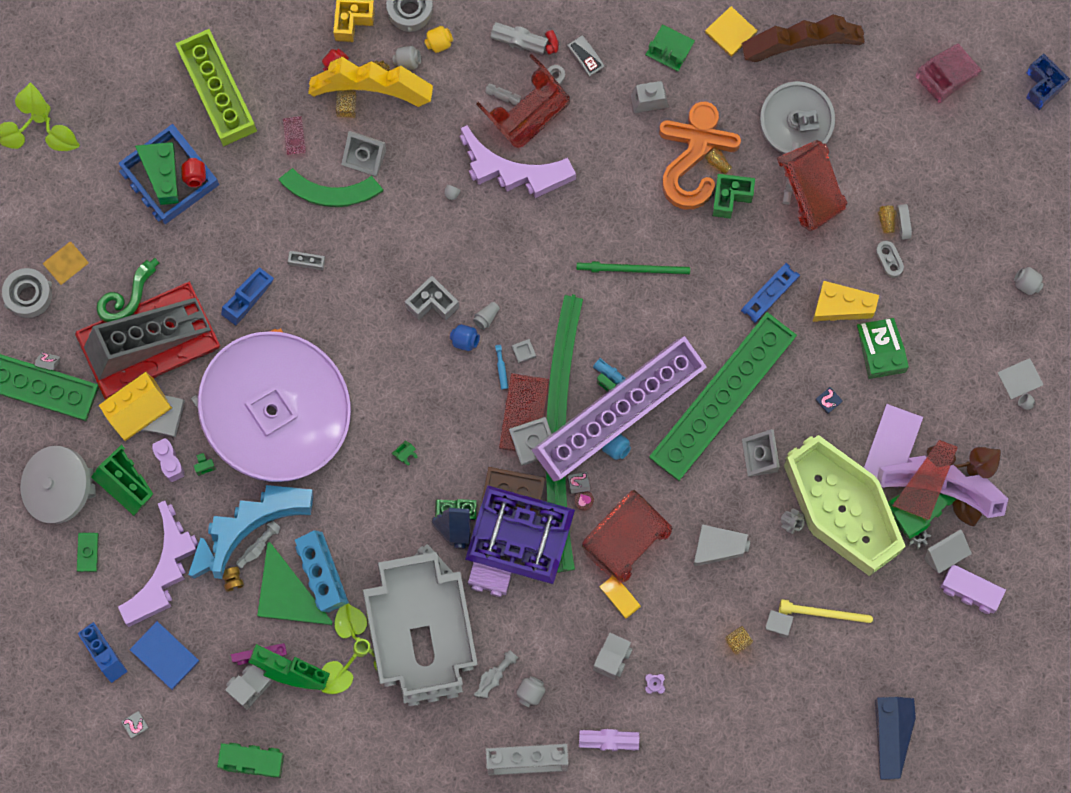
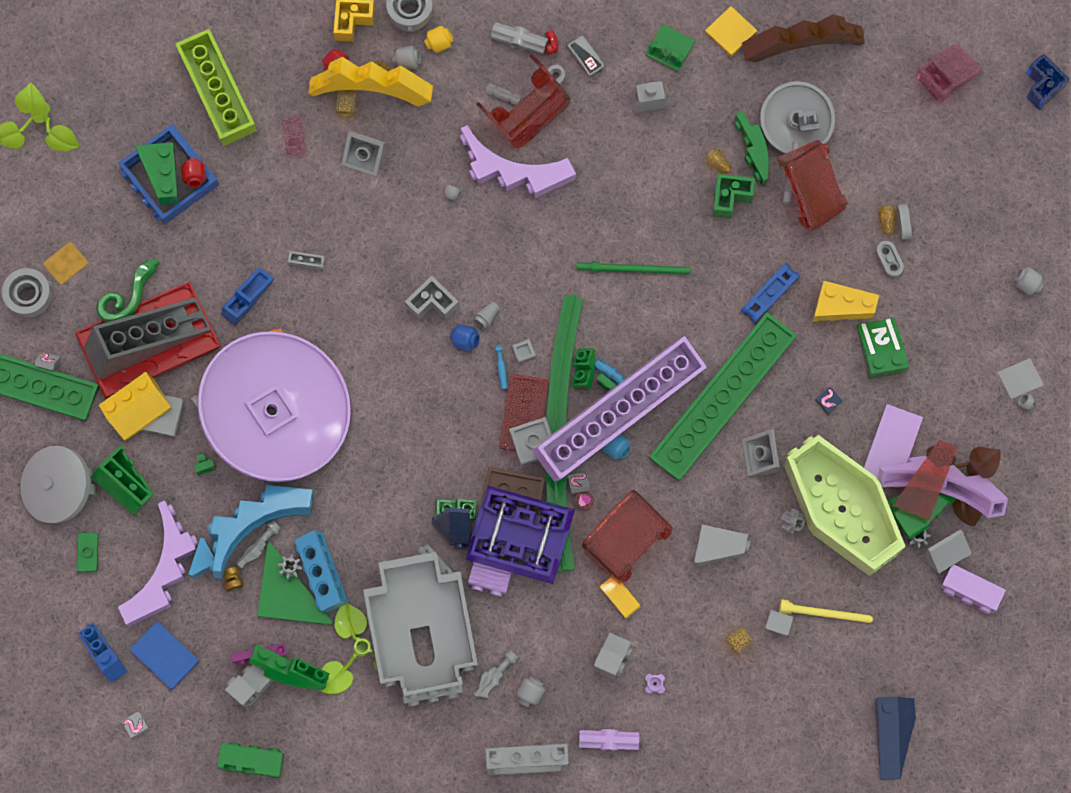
(167, 457): lavender brick -> none
(291, 562): none -> light grey gear
(330, 196): green tile -> none
(404, 451): green tile -> none
(585, 367): none -> green slope
(701, 139): orange piece -> none
(757, 152): none -> green slope

